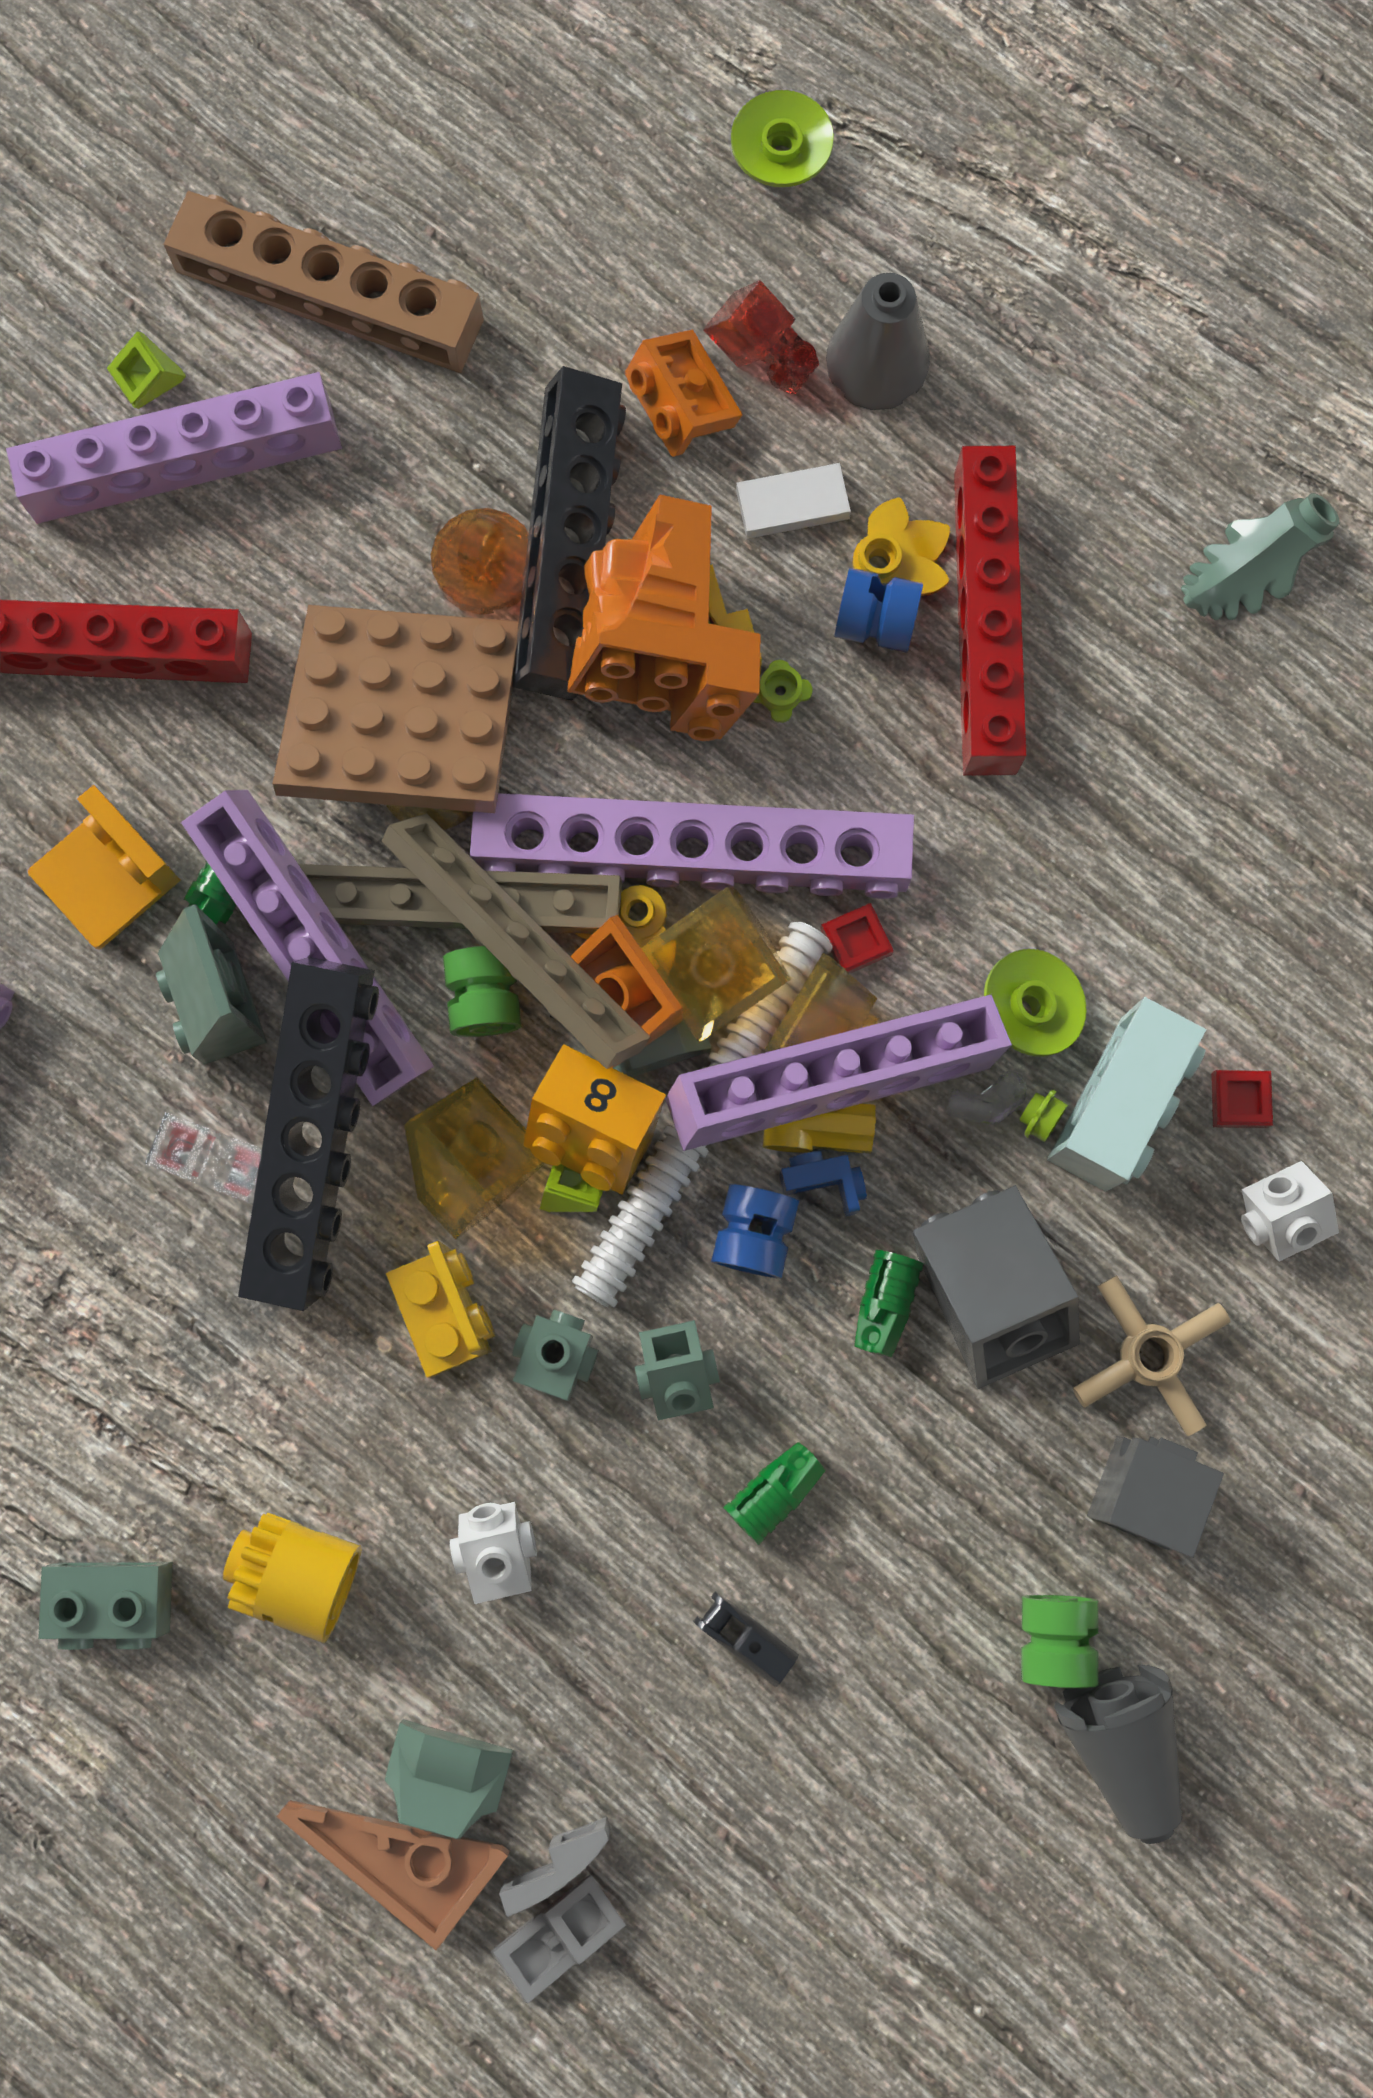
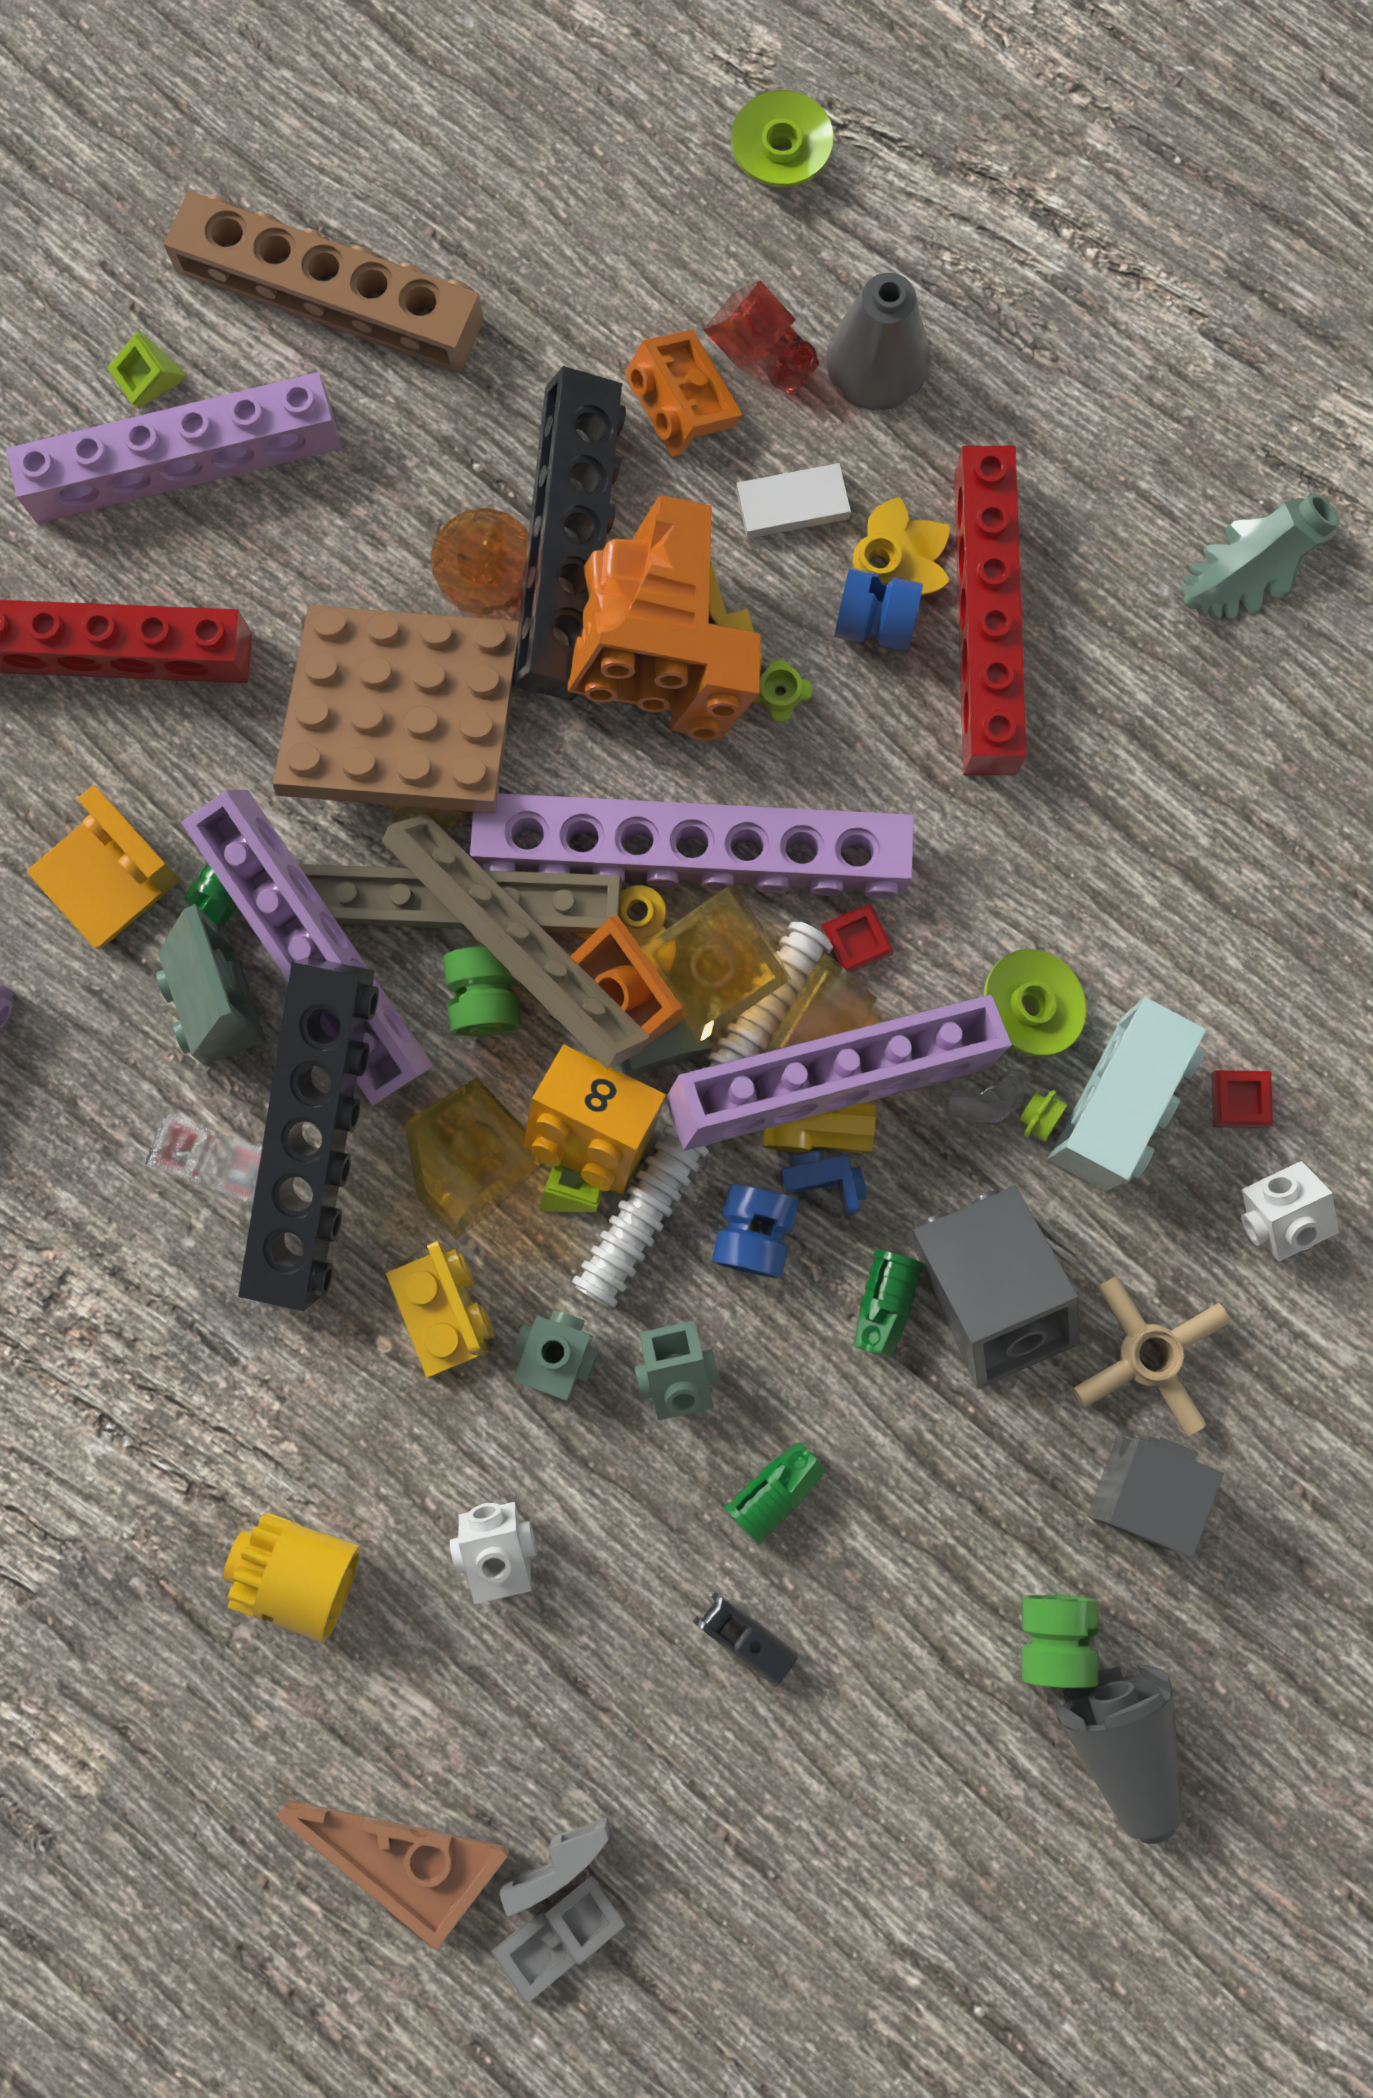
(105, 1603): sand green brick -> none
(444, 1778): sand green slope -> none

